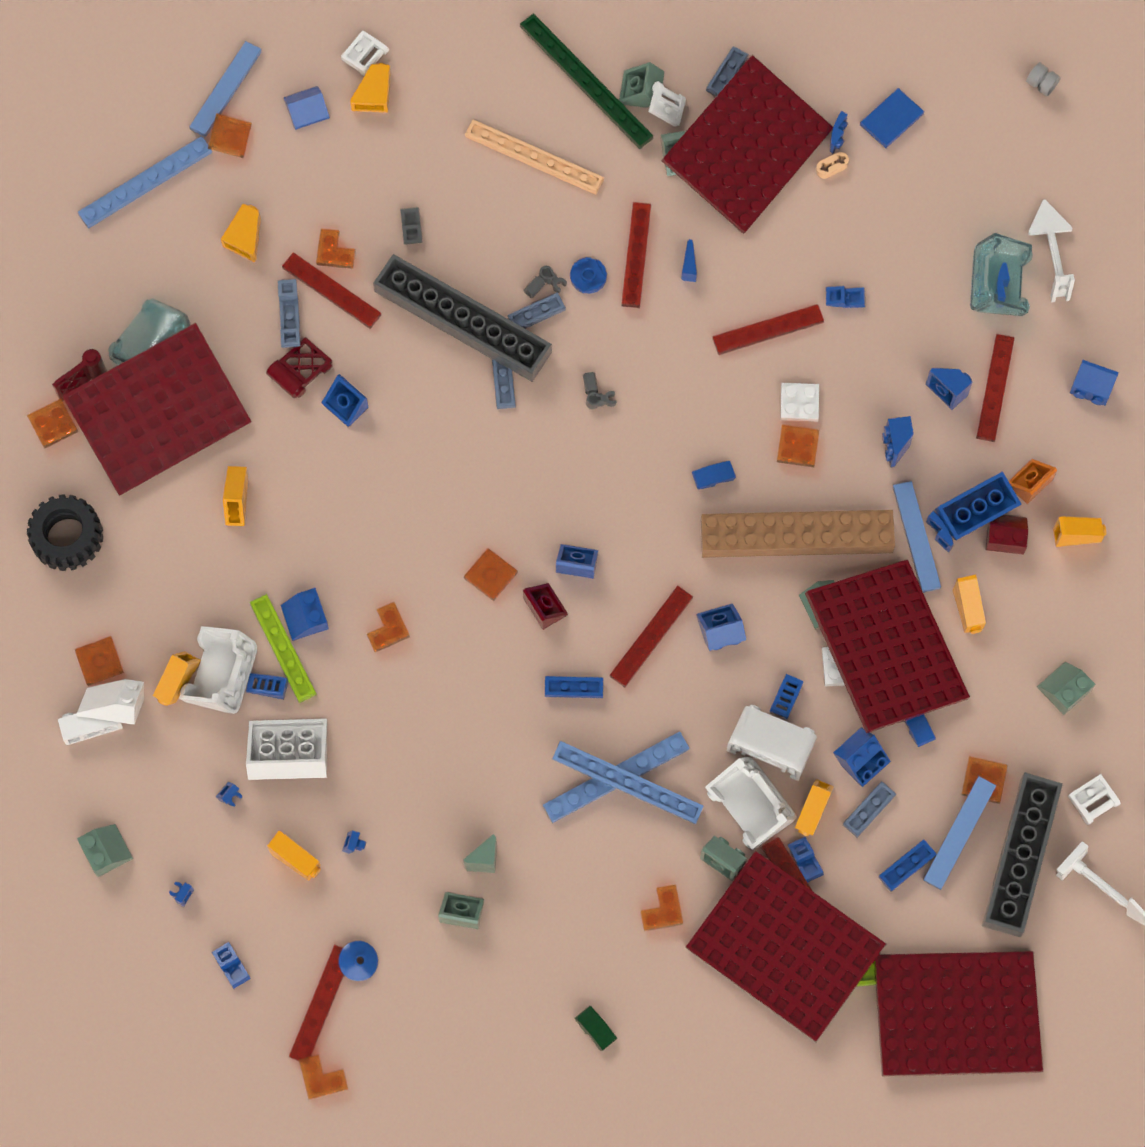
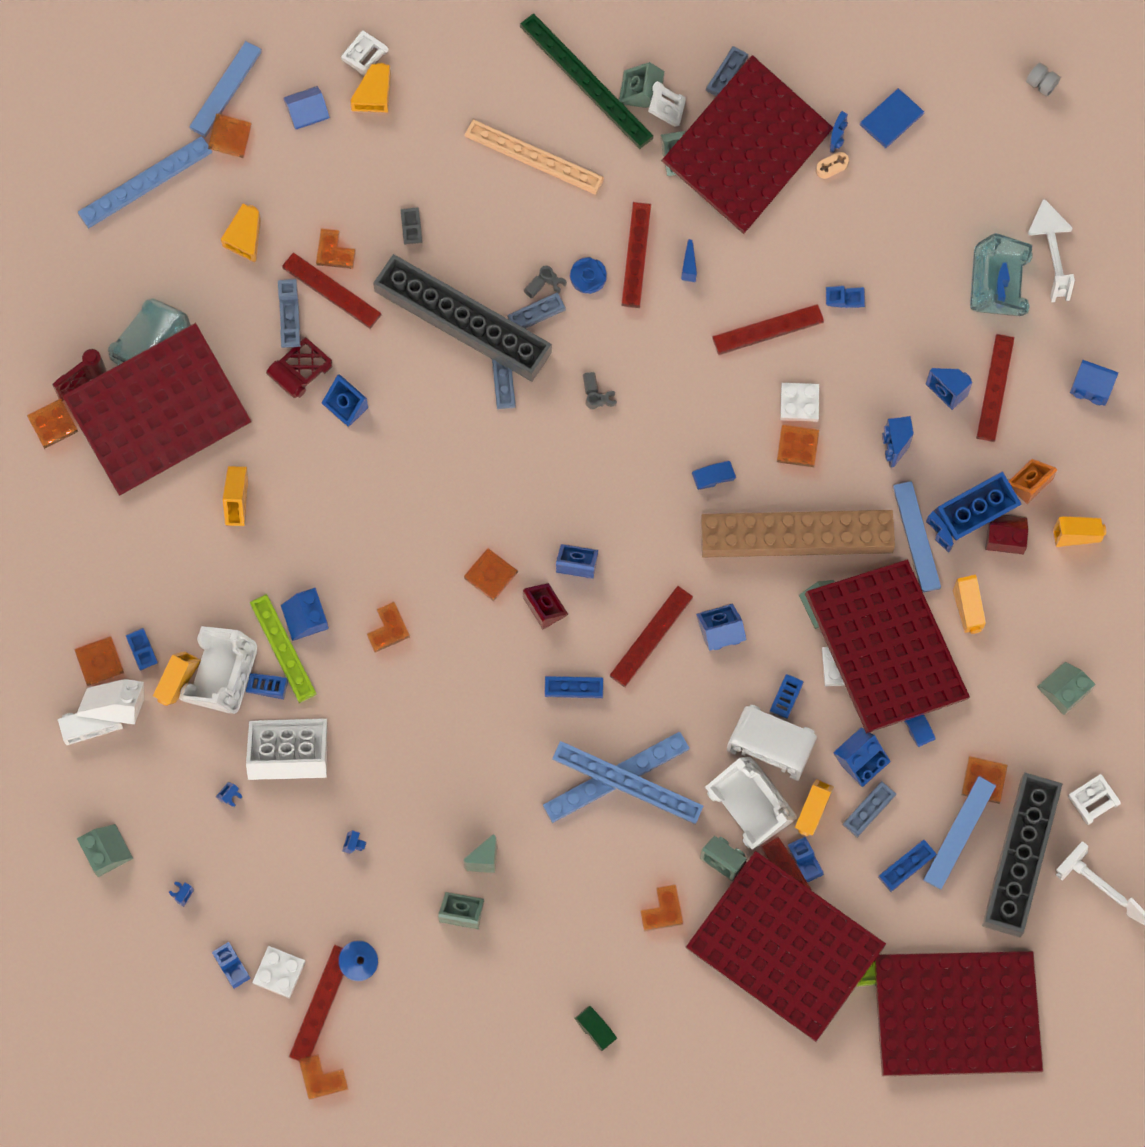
(58, 510): black tyre -> none
(141, 649): none -> blue slope
(279, 972): none -> white plate
(294, 856): light orange slope -> none

